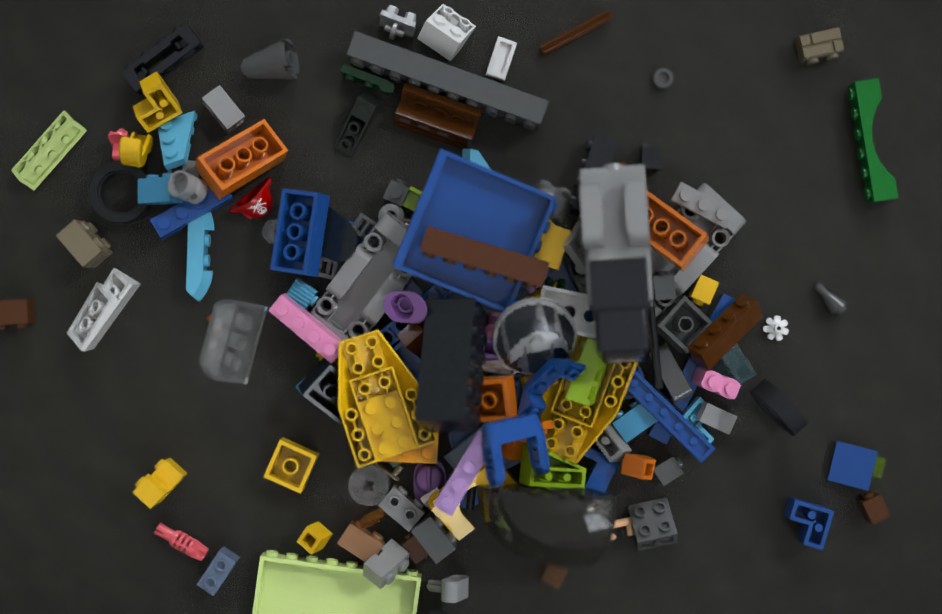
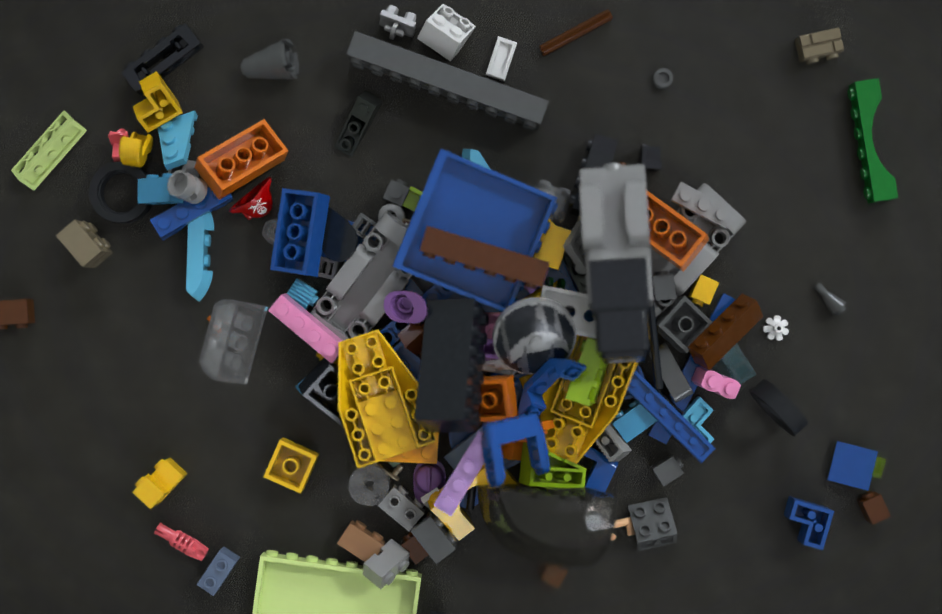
(101, 309): white slope -> none
(223, 109): light grey hinge -> none
(314, 537): yellow brick -> none
(369, 80): dark green hinge -> none
(371, 518): clear orange tile -> none
(437, 116): reddish brown slope -> none
(451, 588): light grey beam -> none
(638, 466): orange slope -> none
(716, 417): light grey tile -> none

